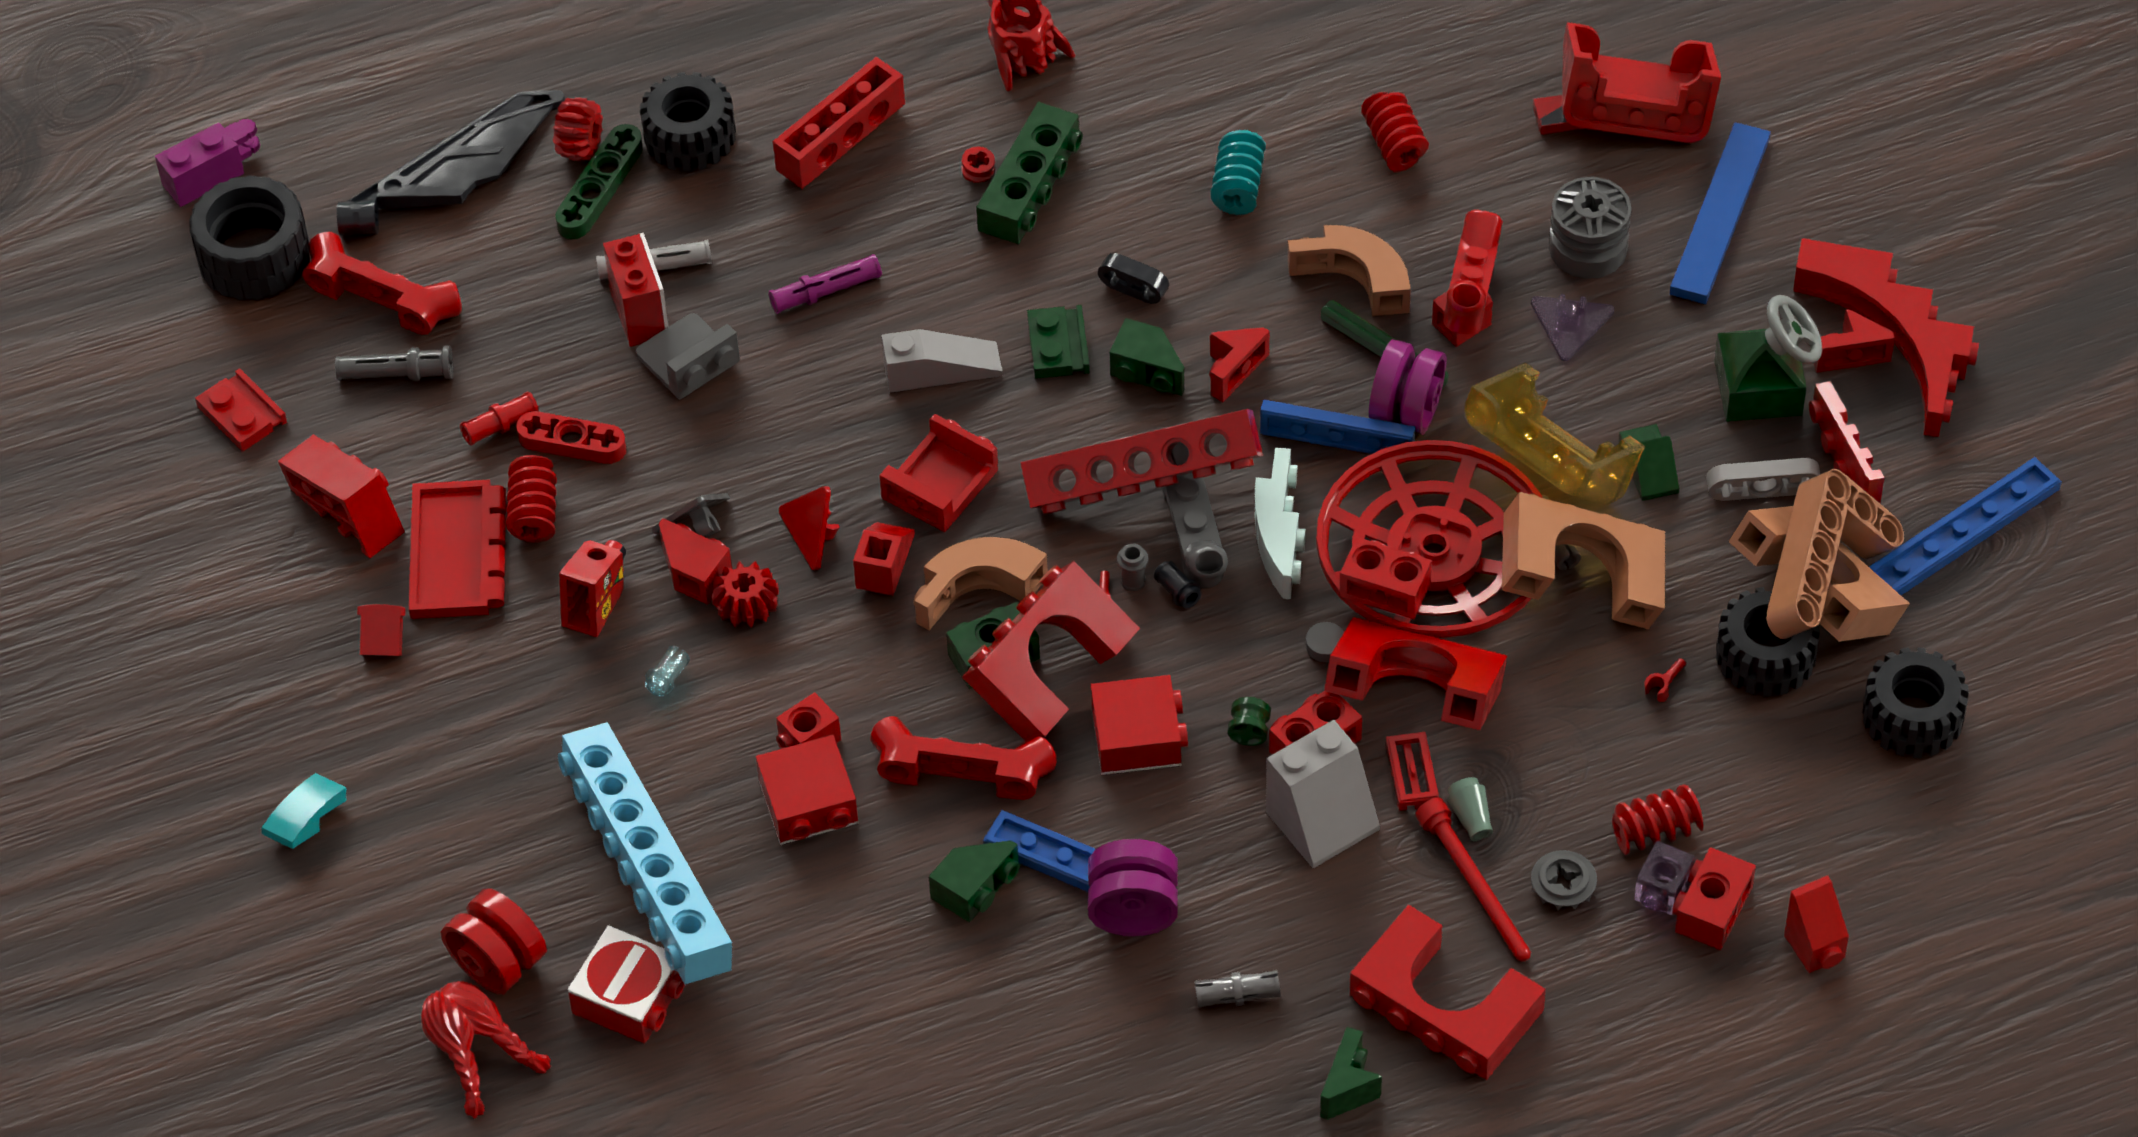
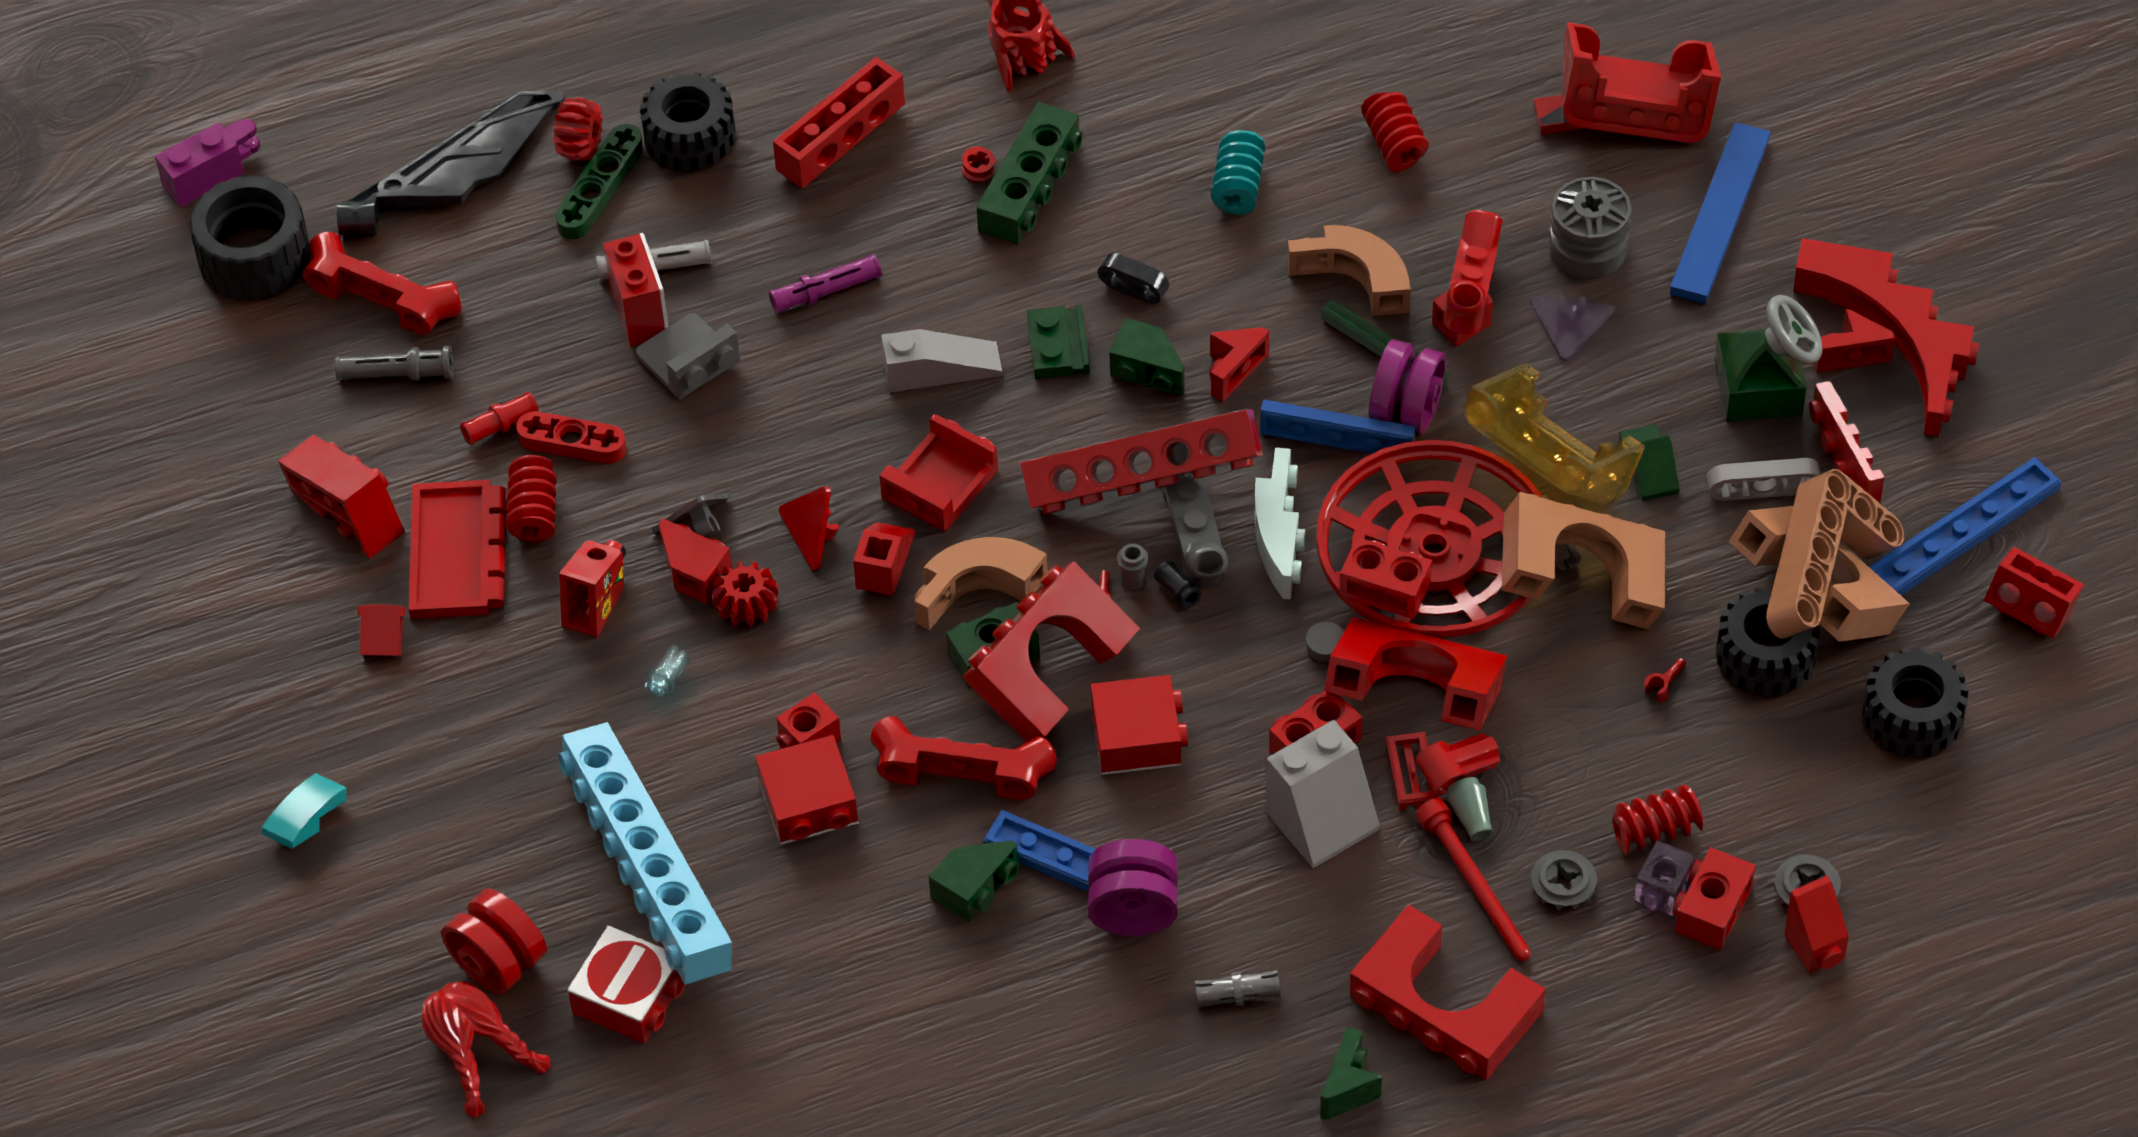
(241, 410): red plate -> none
(1249, 721): dark green wheel -> none
(1448, 764): none -> red piece
(1803, 868): none -> dark grey gear
(2036, 589): none -> red brick

